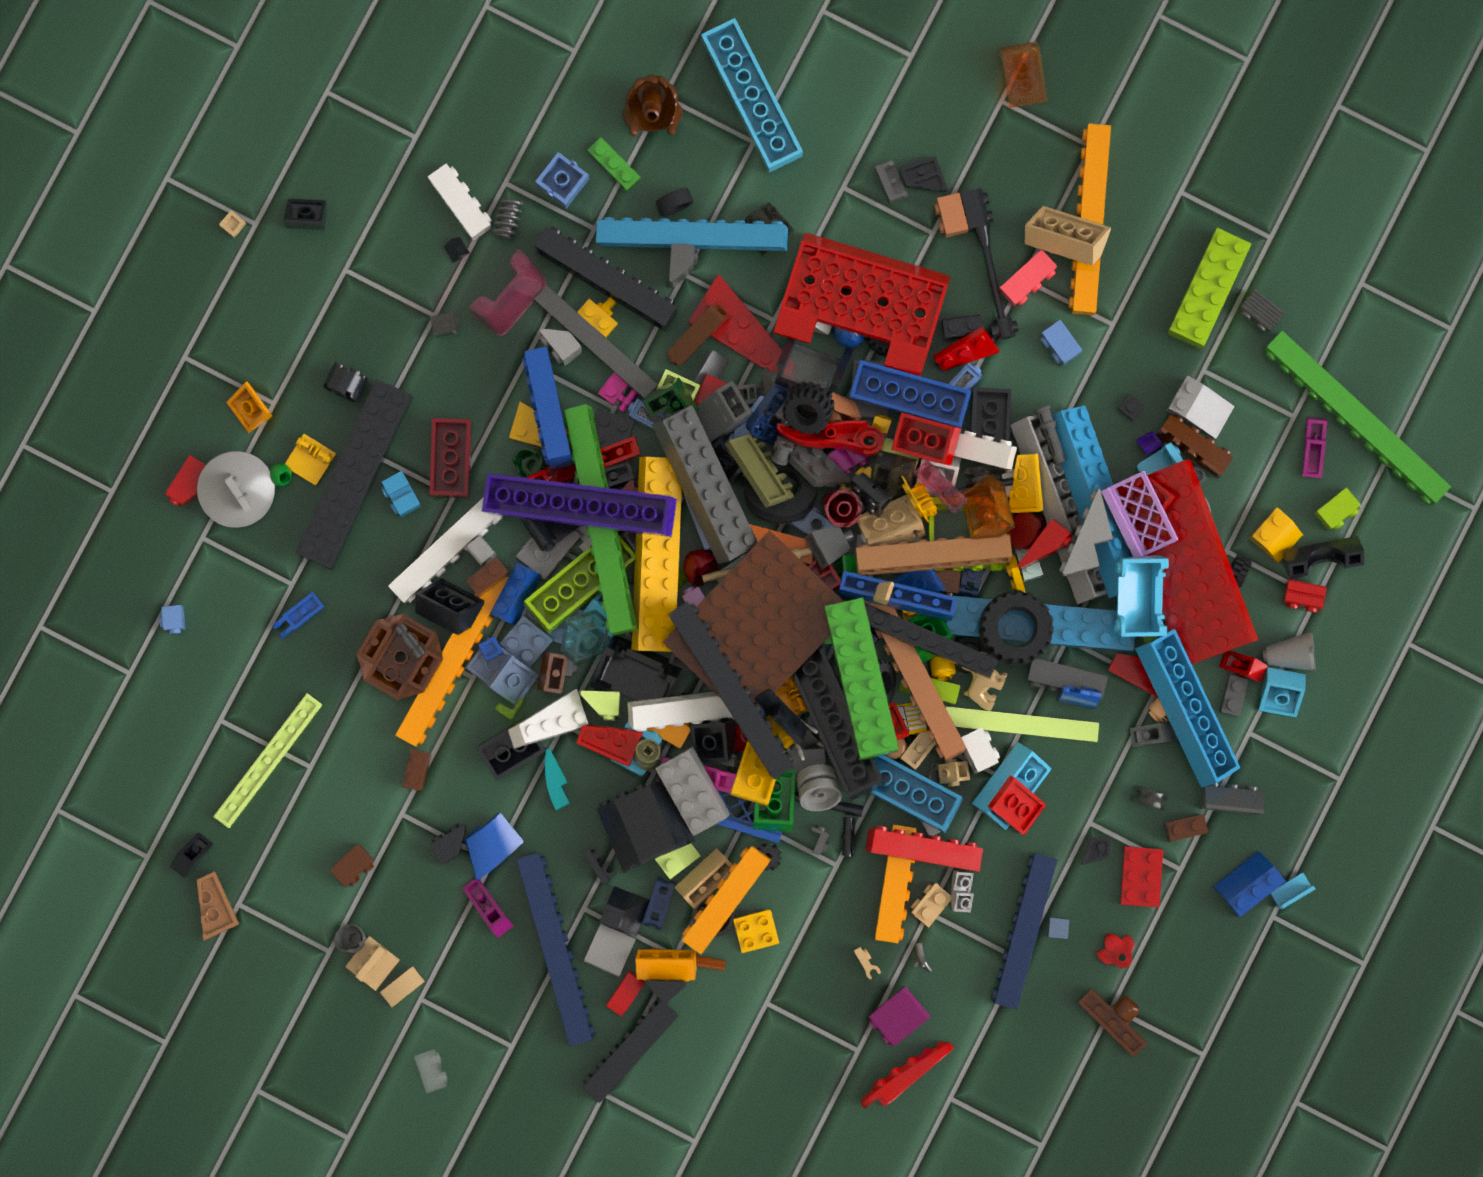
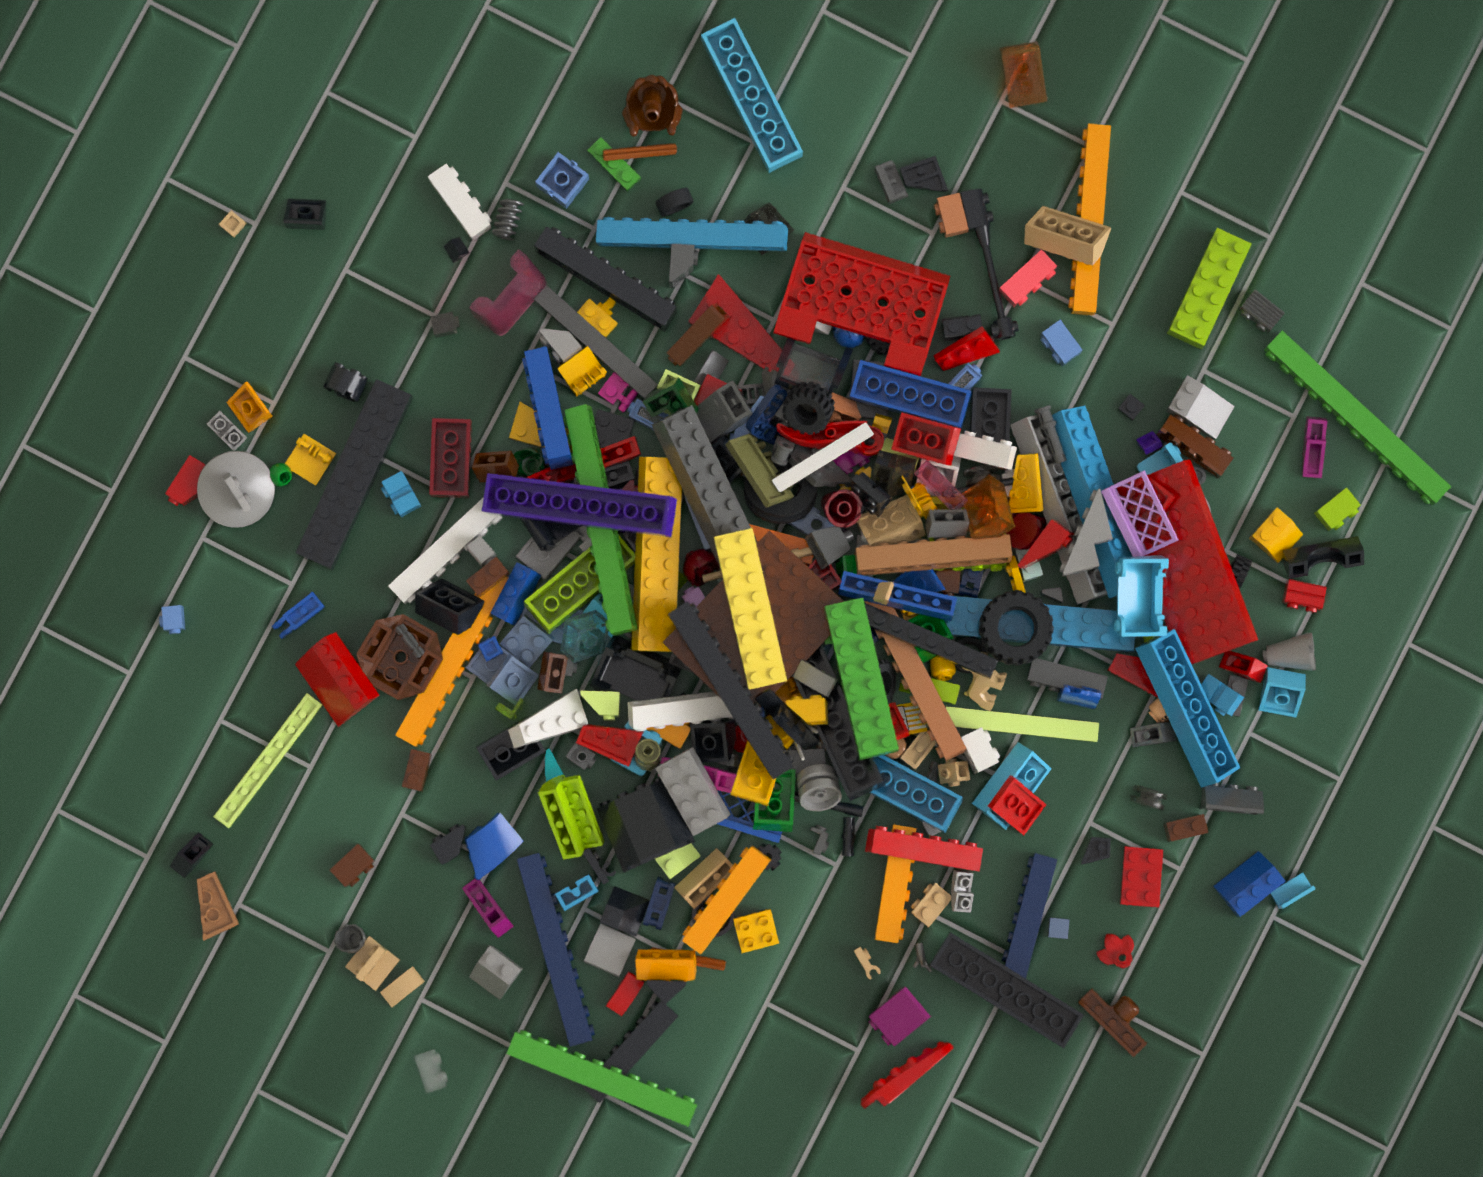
(226, 430): none -> light grey slope
(336, 678): none -> red slope
(494, 463): none -> reddish brown brick
(495, 972): none -> light grey slope
(570, 815): none -> lime brick
(570, 898): none -> dark azure brick
(573, 755): none -> dark grey brick
(582, 371): none -> yellow hinge
(601, 1078): none -> bright green brick
(639, 152): none -> dark orange axle
(750, 608): none -> light yellow brick
(811, 711): none -> yellow slope
(815, 678): none -> light grey slope
(822, 457): none -> white sticker
(947, 523): none -> dark grey brick
(1006, 990): none -> black brick
(1053, 593): none -> dark grey slope
(1221, 695): none -> dark azure brick

